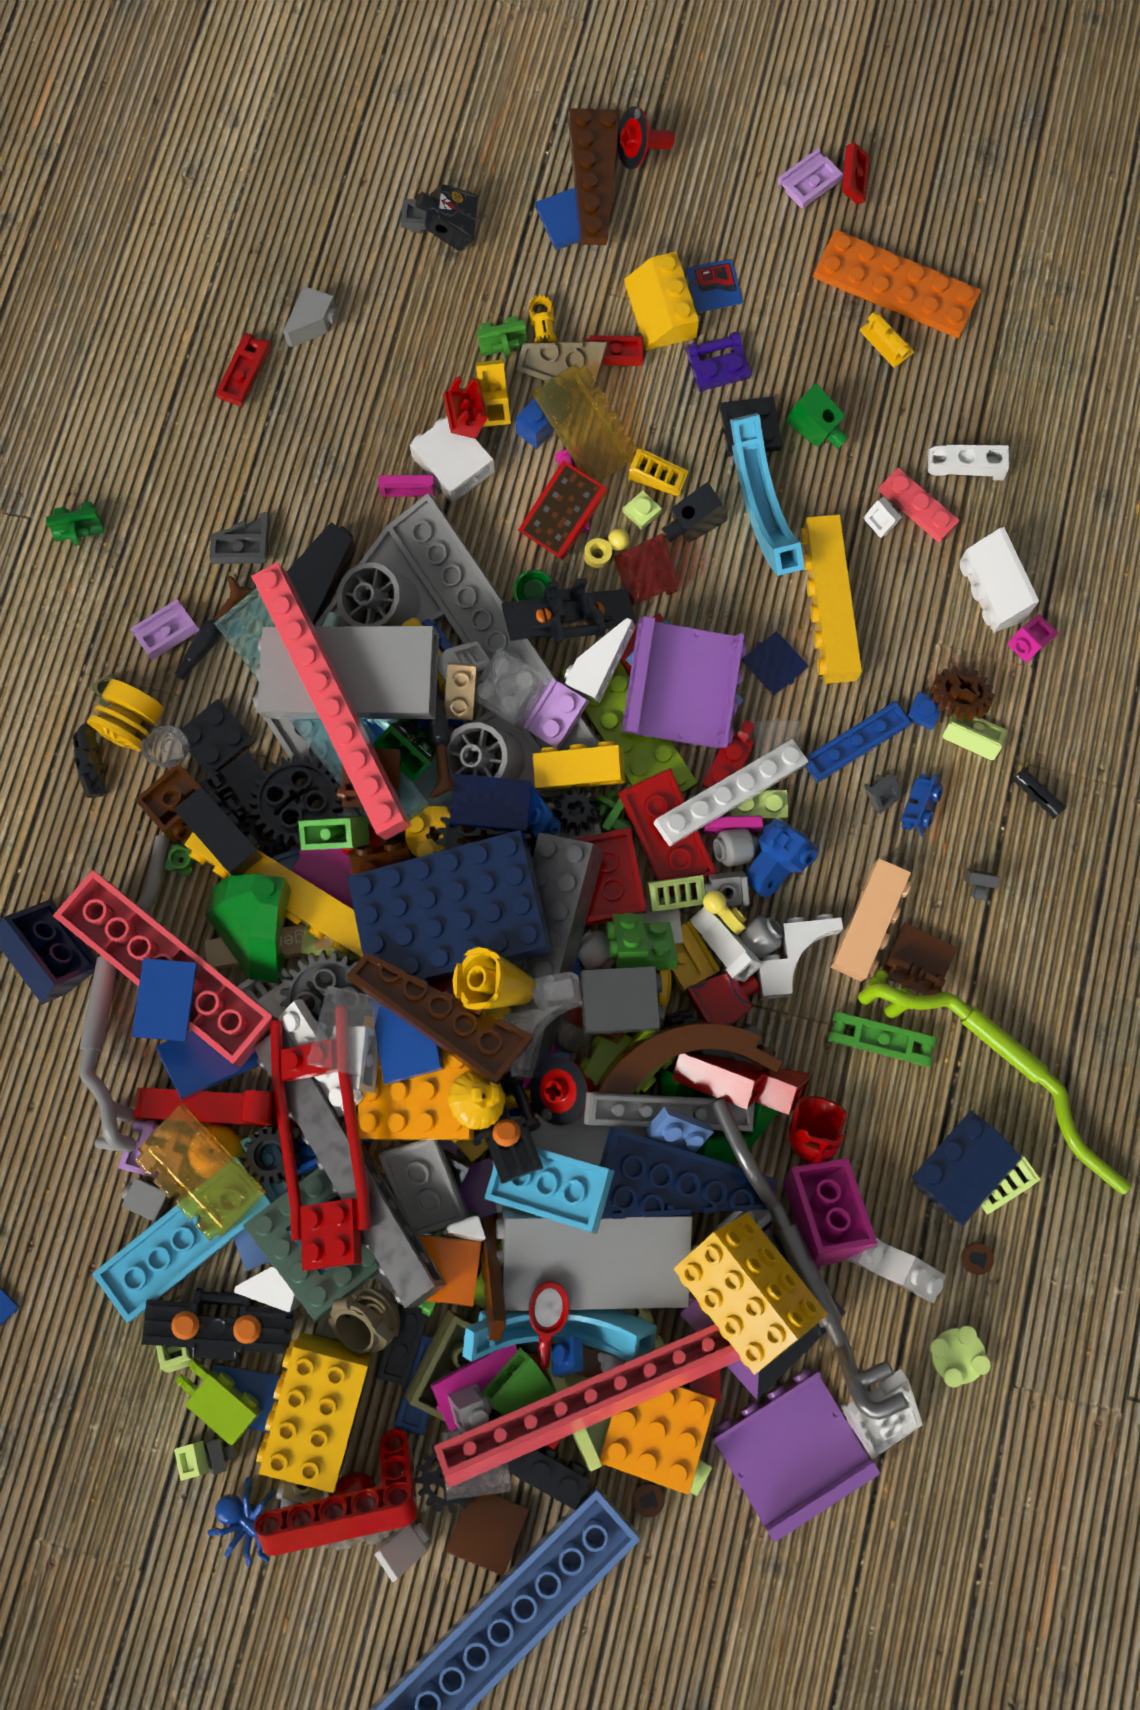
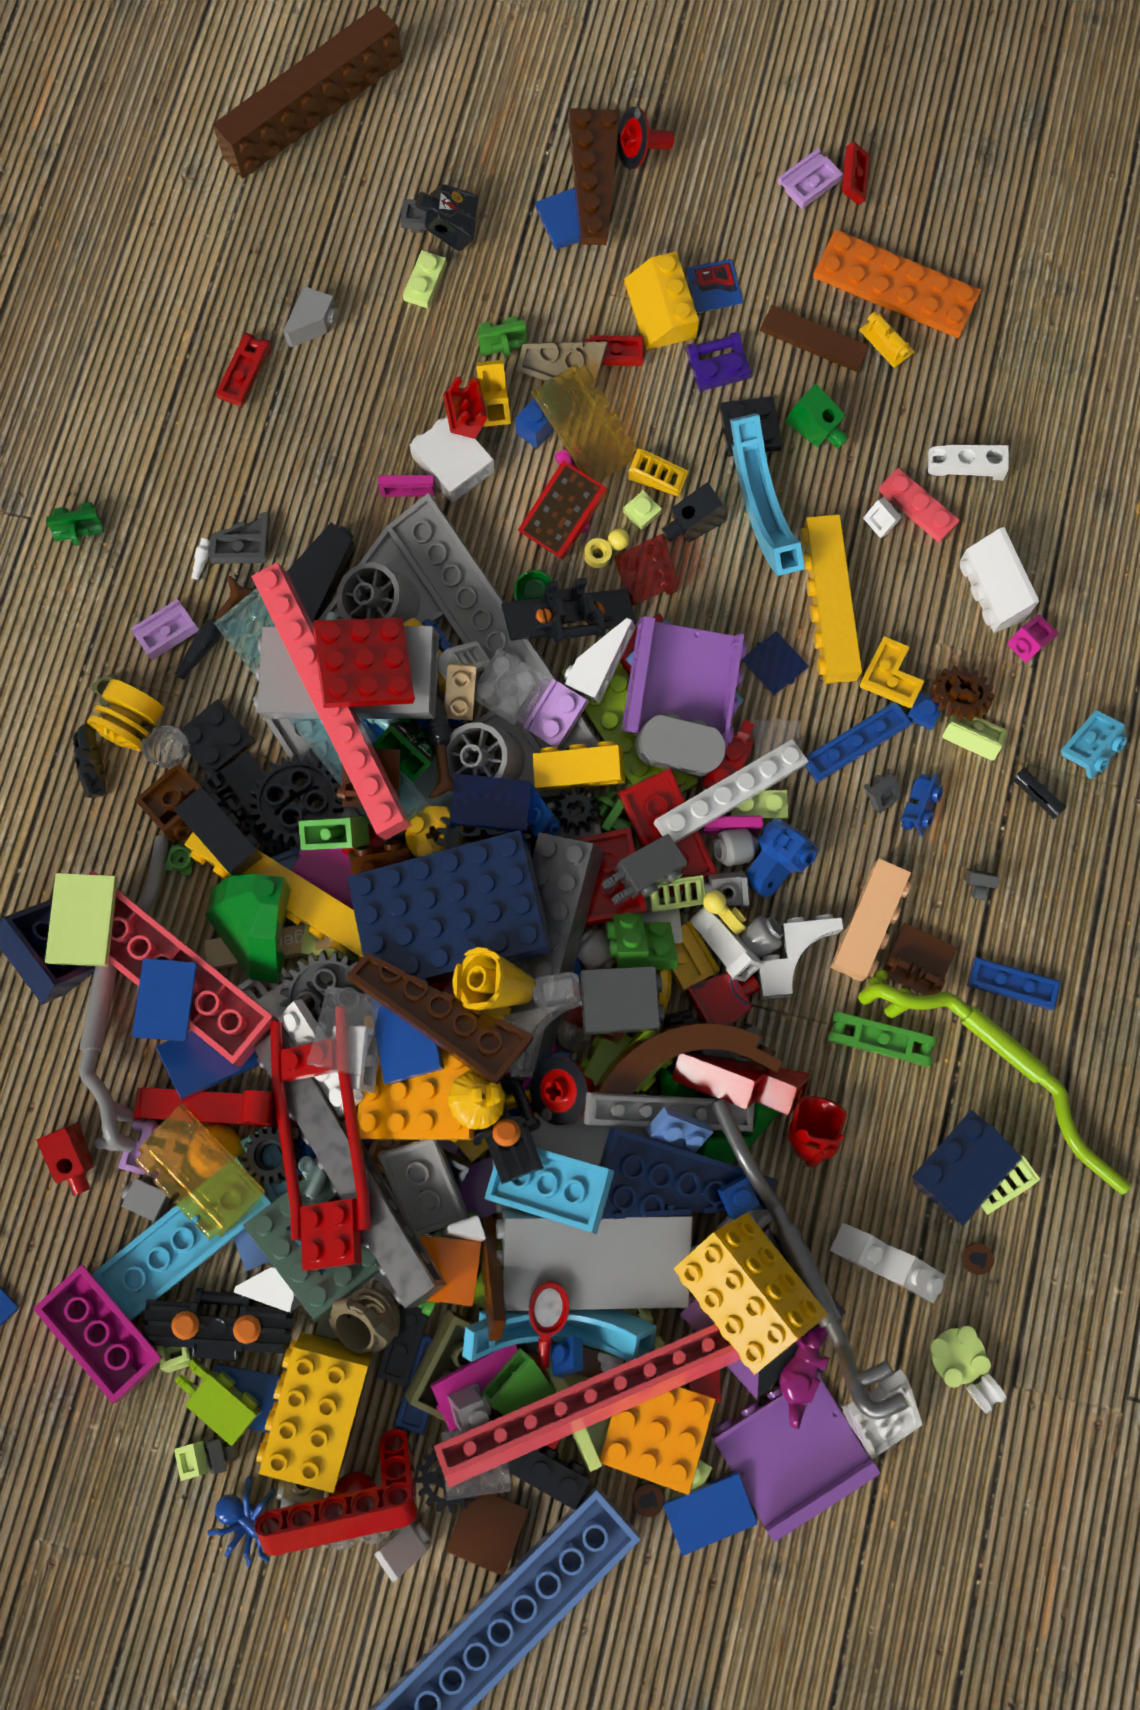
(65, 1146): none -> red torso
(81, 919): none -> yellowish green tile
(98, 1334): none -> dark pink slope
(201, 557): none -> white piece
(309, 92): none -> reddish brown brick
(314, 1177): none -> light aqua arm
(363, 662): none -> red plate
(424, 279): none -> yellowish green plate
(542, 320): yellow connector -> none
(647, 869): none -> dark grey hinge
(680, 745): none -> light grey brick
(710, 1513): none -> blue piece
(738, 1197): none -> blue plate
(799, 1378): none -> magenta animal
(814, 338): none -> reddish brown tile
(829, 1210): dark pink slope -> none
(885, 677): none -> yellow plate
(986, 1393): none -> white wheel
(1013, 983): none -> blue tile
(1096, 743): none -> medium azure bracket

